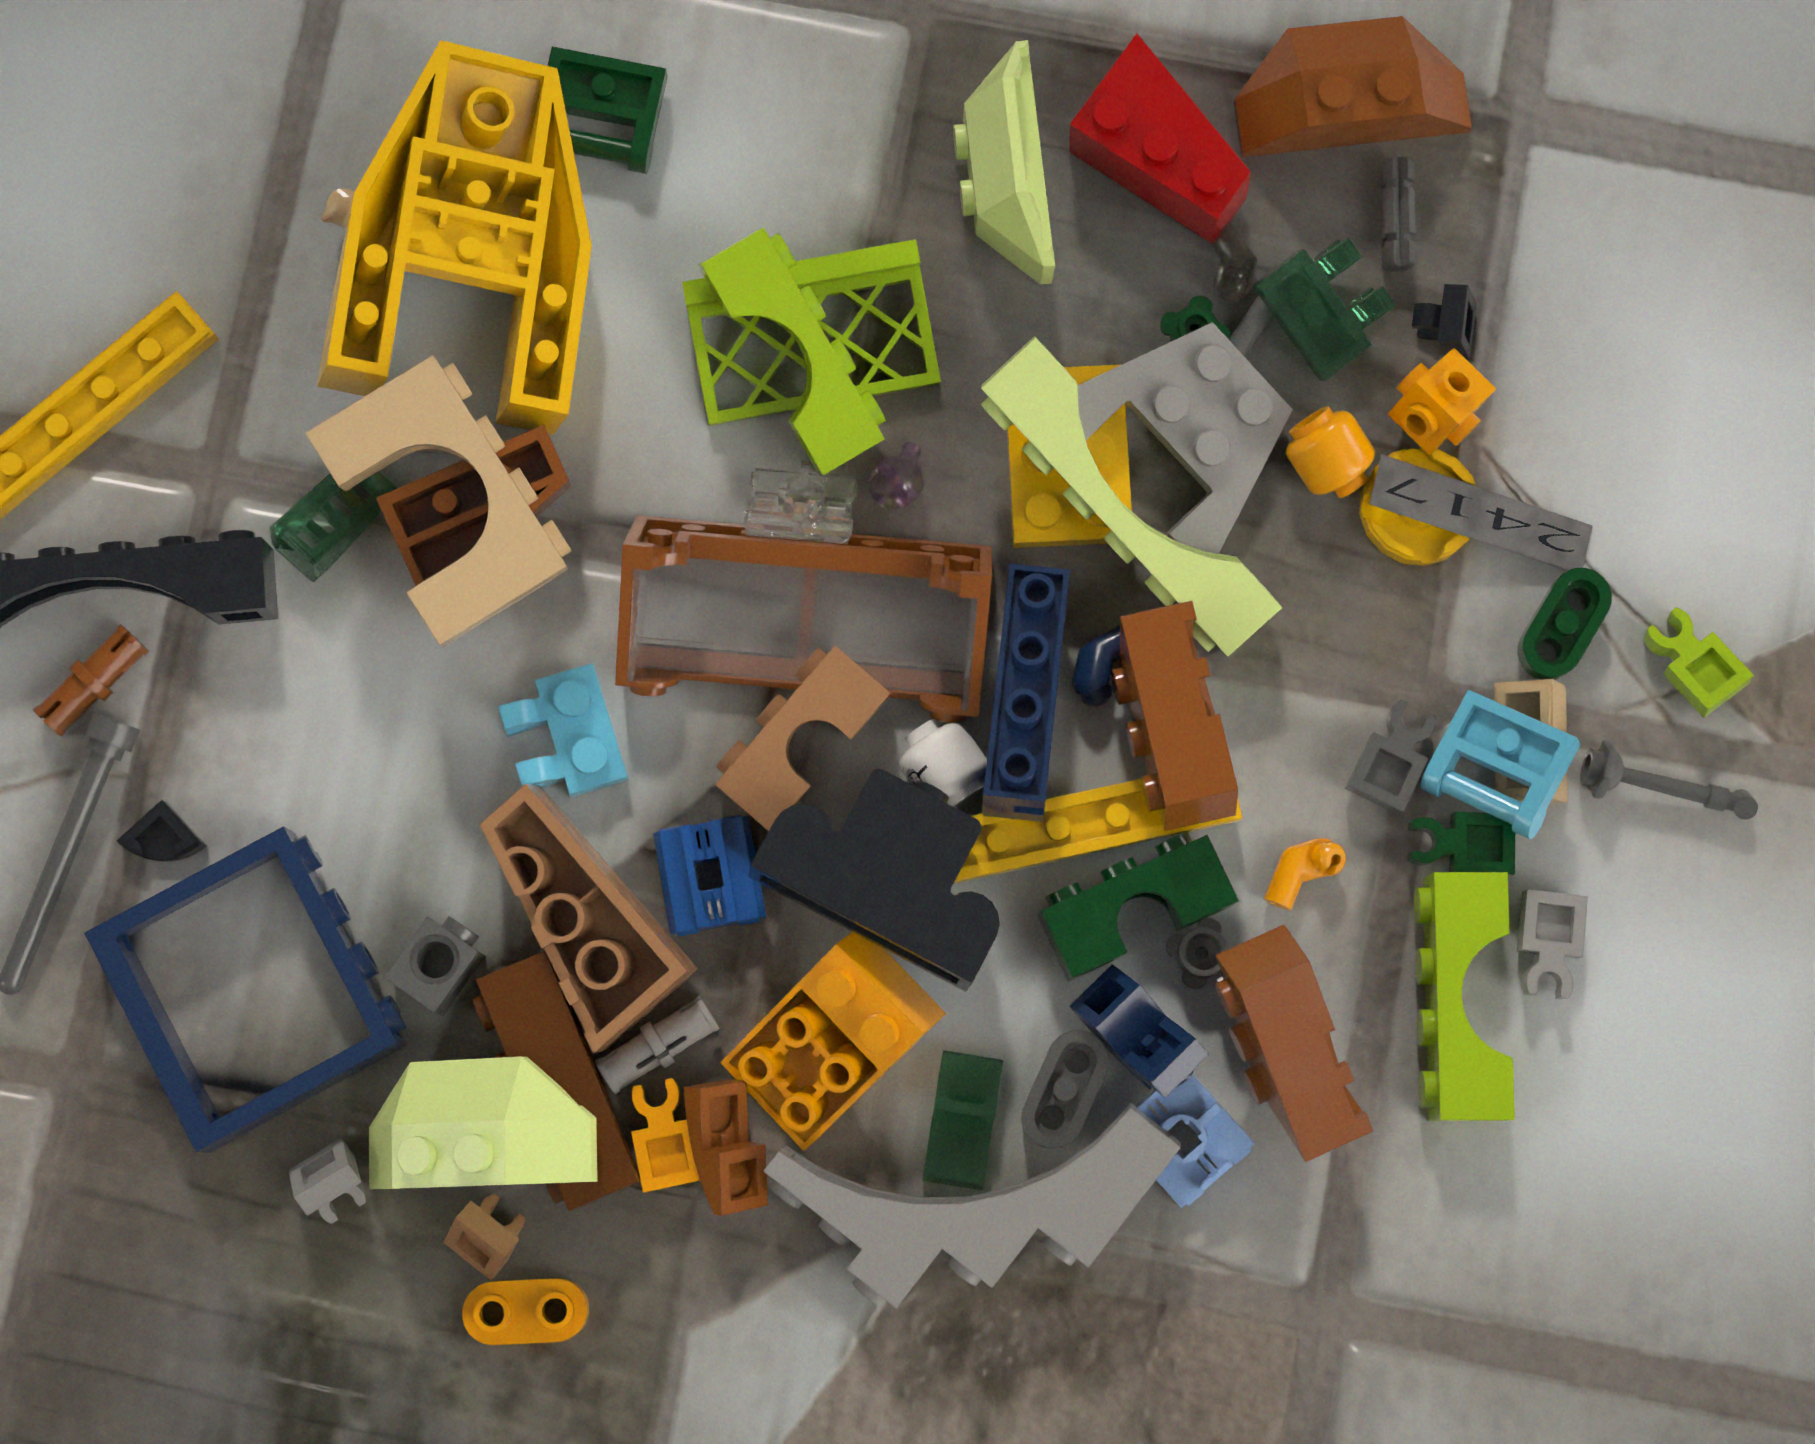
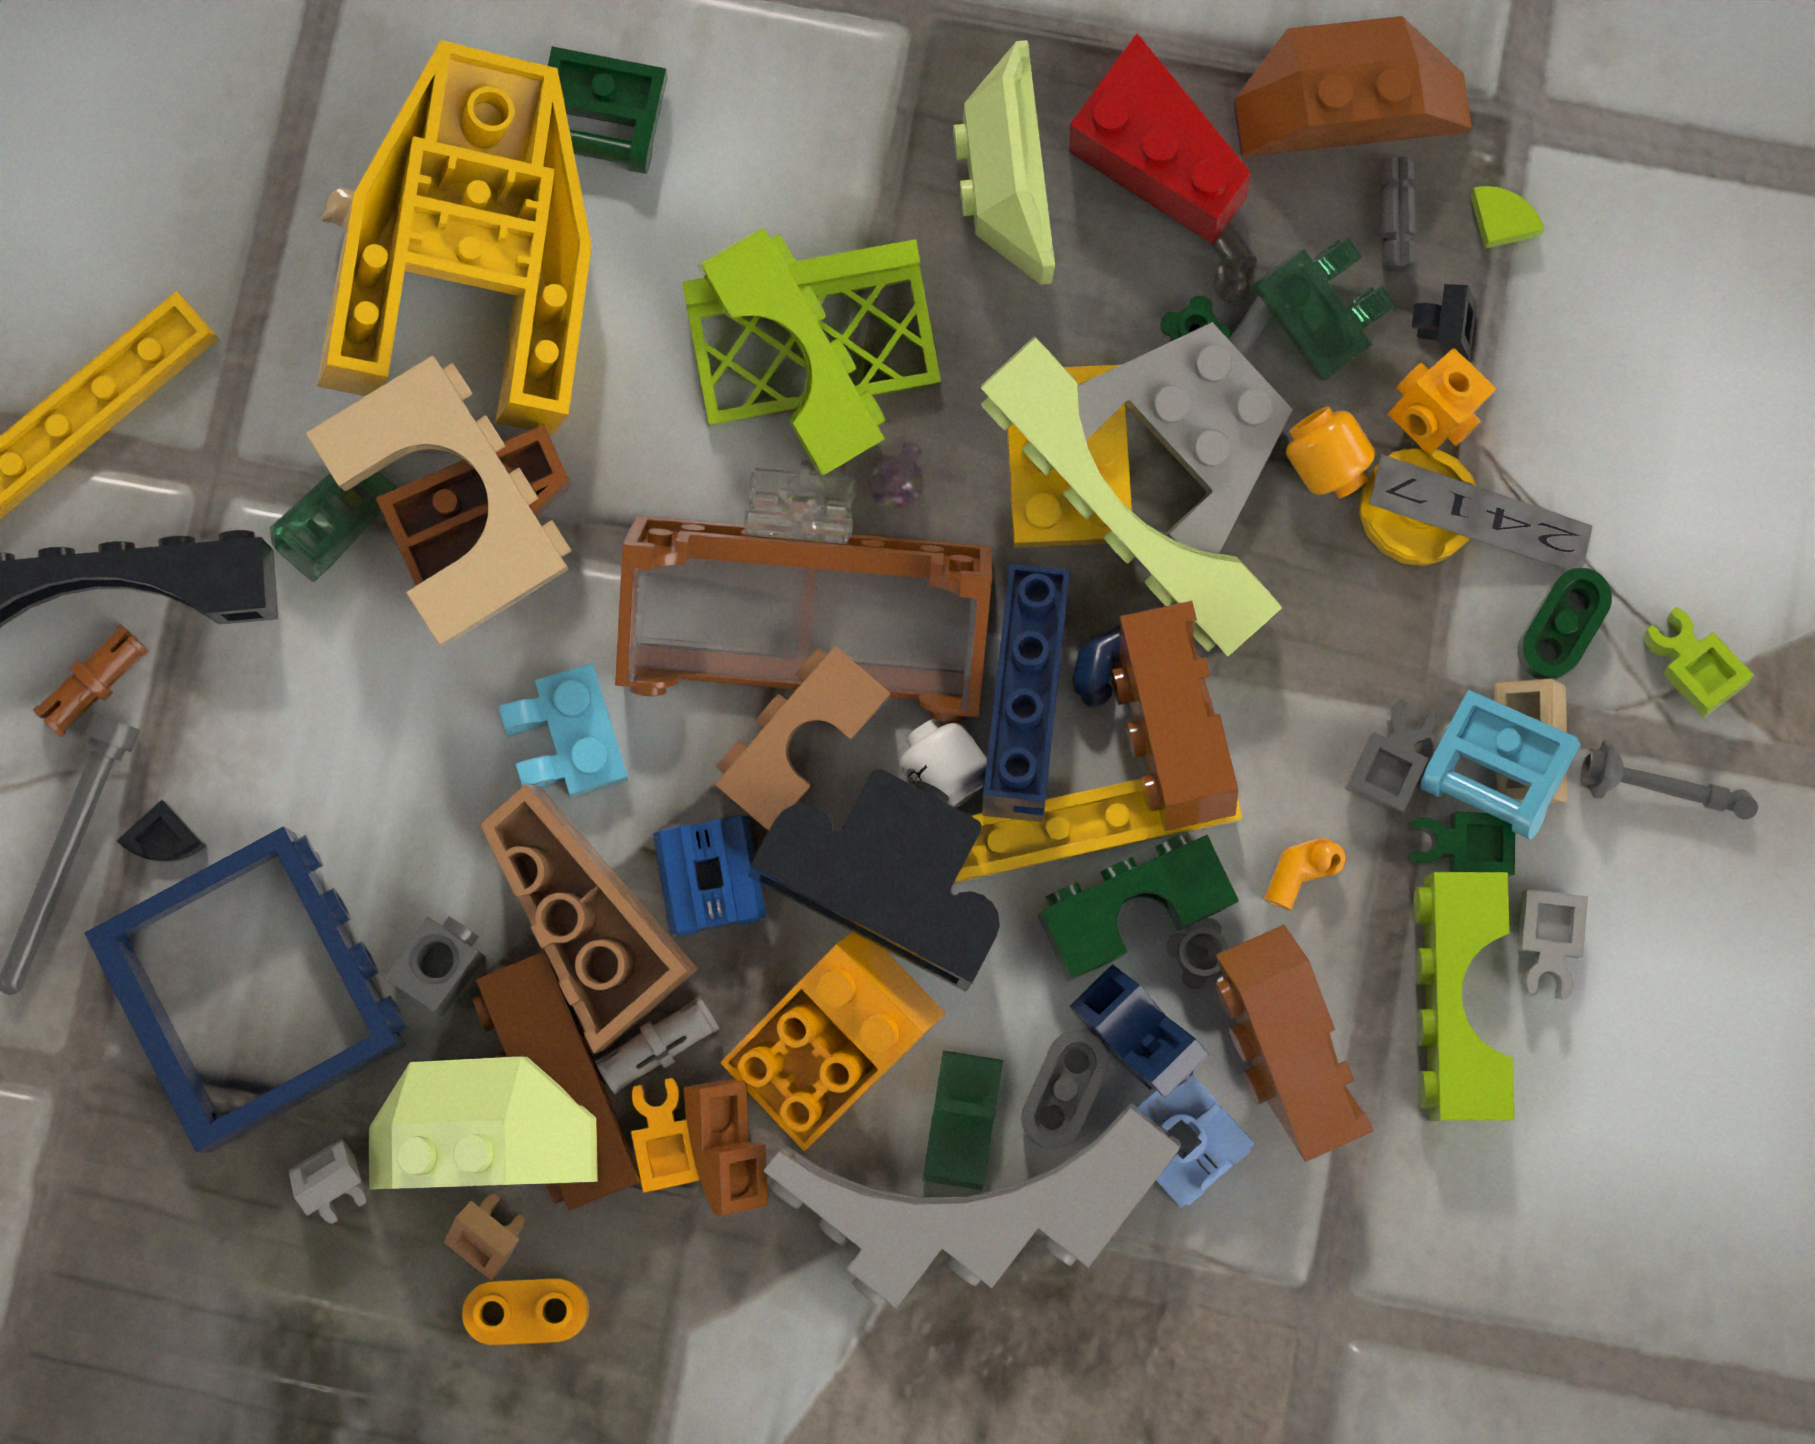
(1504, 216): none -> lime tile

